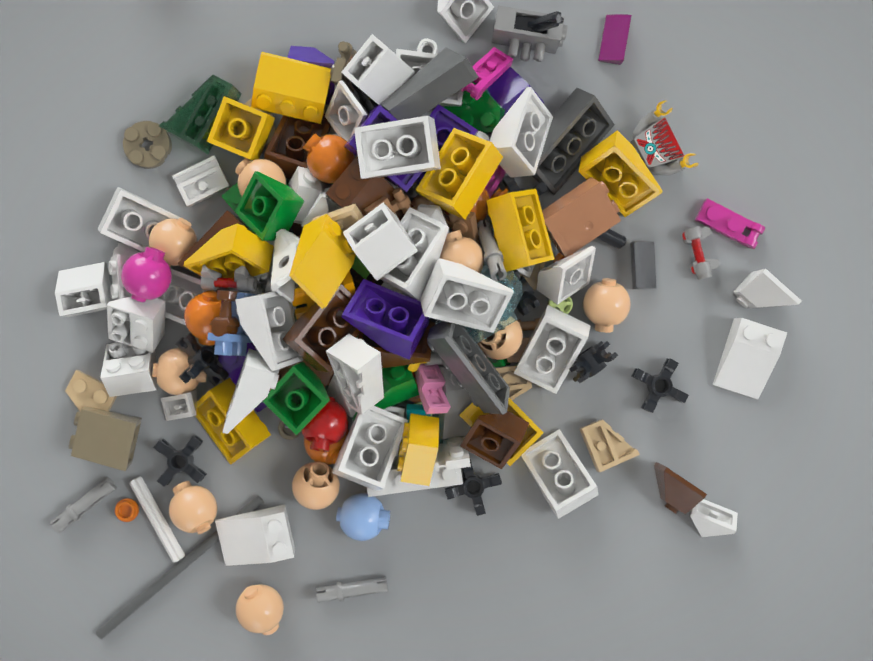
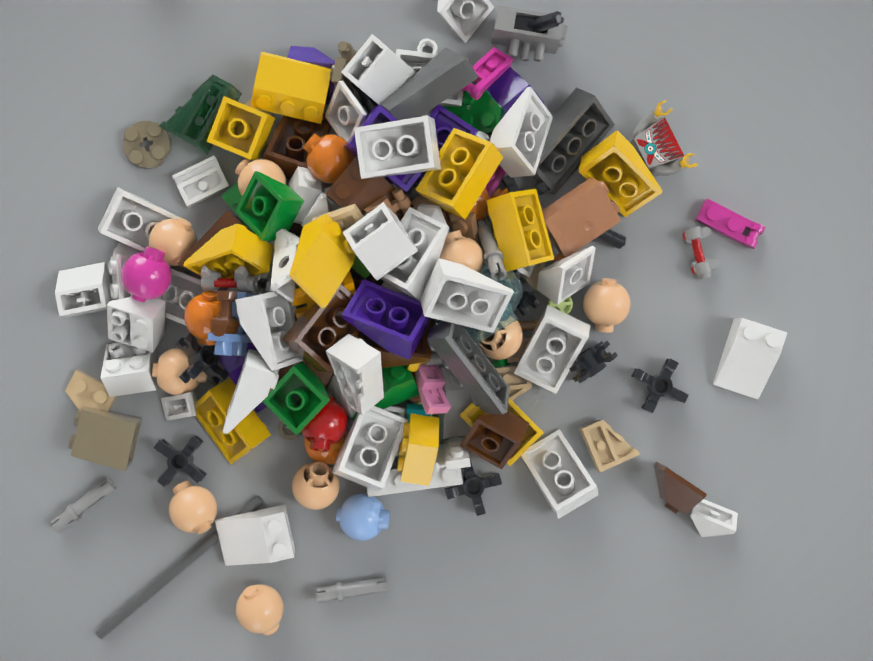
(126, 510): orange plate -> none
(157, 519): white axle -> none
(614, 38): magenta slope -> none
(643, 265): slope -> none
(764, 290): white slope -> none

